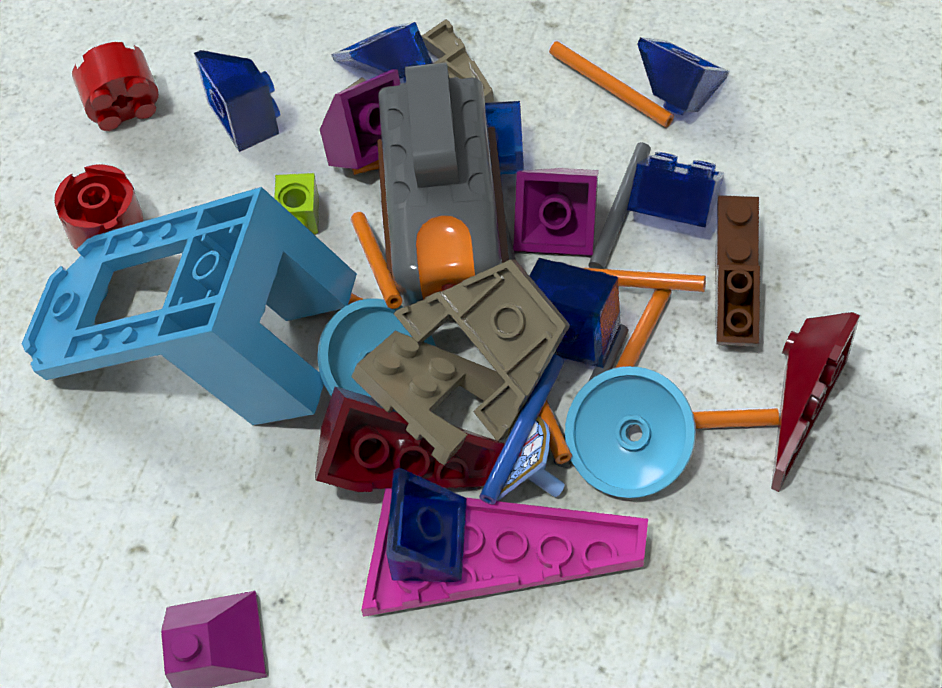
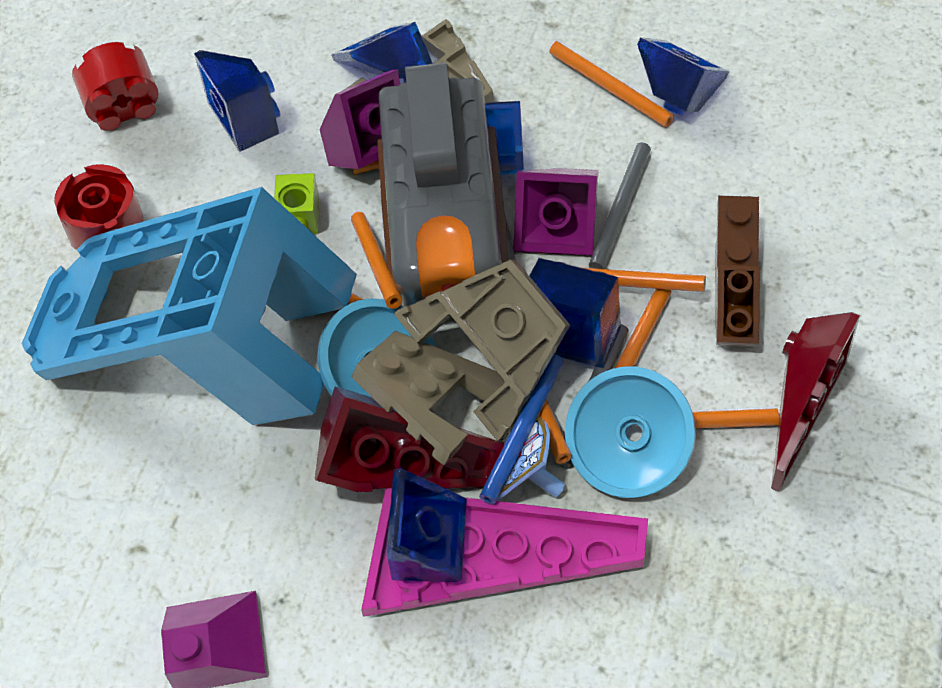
(675, 189): clear blue slope -> none

